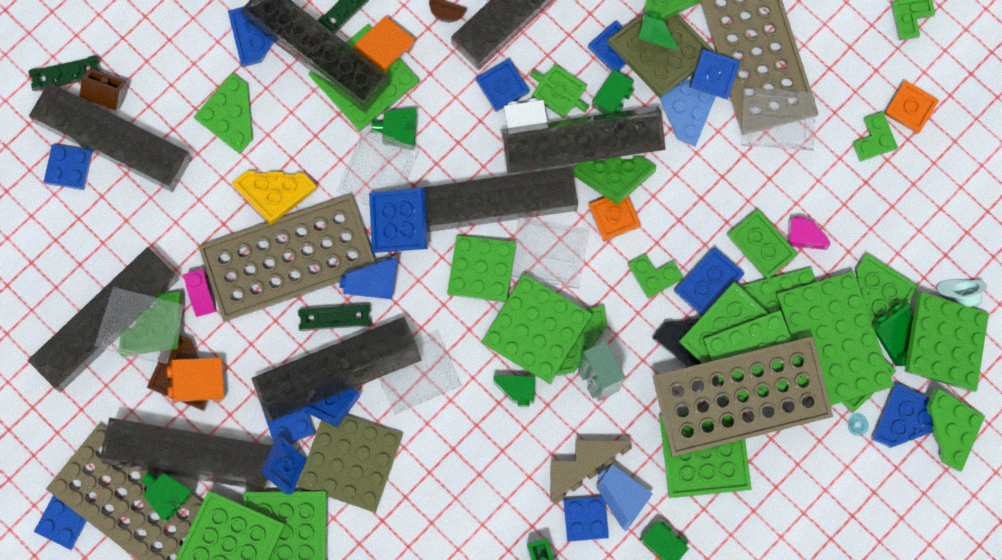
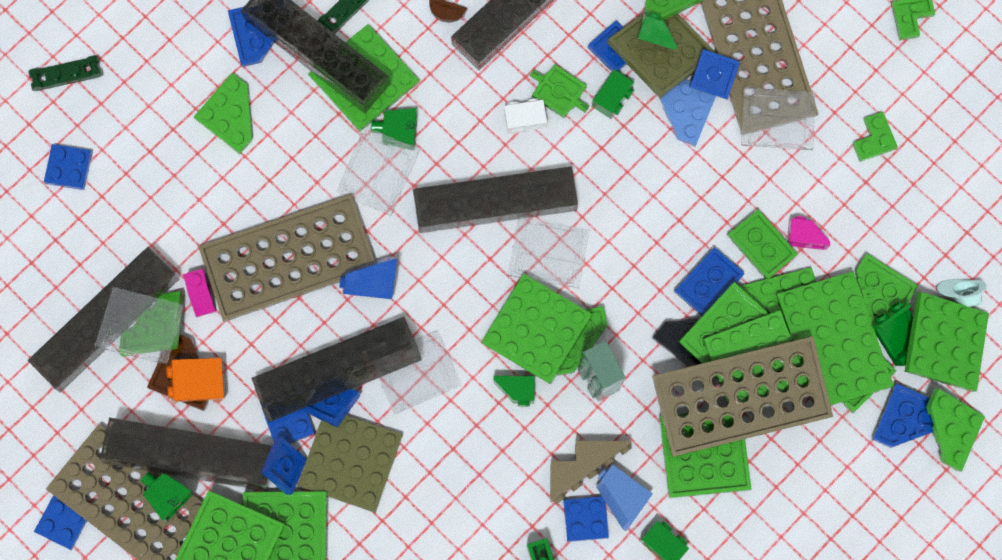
(103, 89): reddish brown brick -> none
(110, 137): clear smoke brick -> none
(274, 192): yellow plate -> none
(334, 317): dark green plate -> none
(384, 44): orange panel -> none
(398, 220): blue plate -> none
(481, 268): bright green plate -> none
(502, 85): blue plate -> none
(583, 139): clear smoke brick -> none
(614, 176): bright green plate -> none
(614, 219): orange plate -> none
(653, 280): bright green plate -> none
(864, 425): clear light blue plate -> none
(911, 107): orange plate -> none

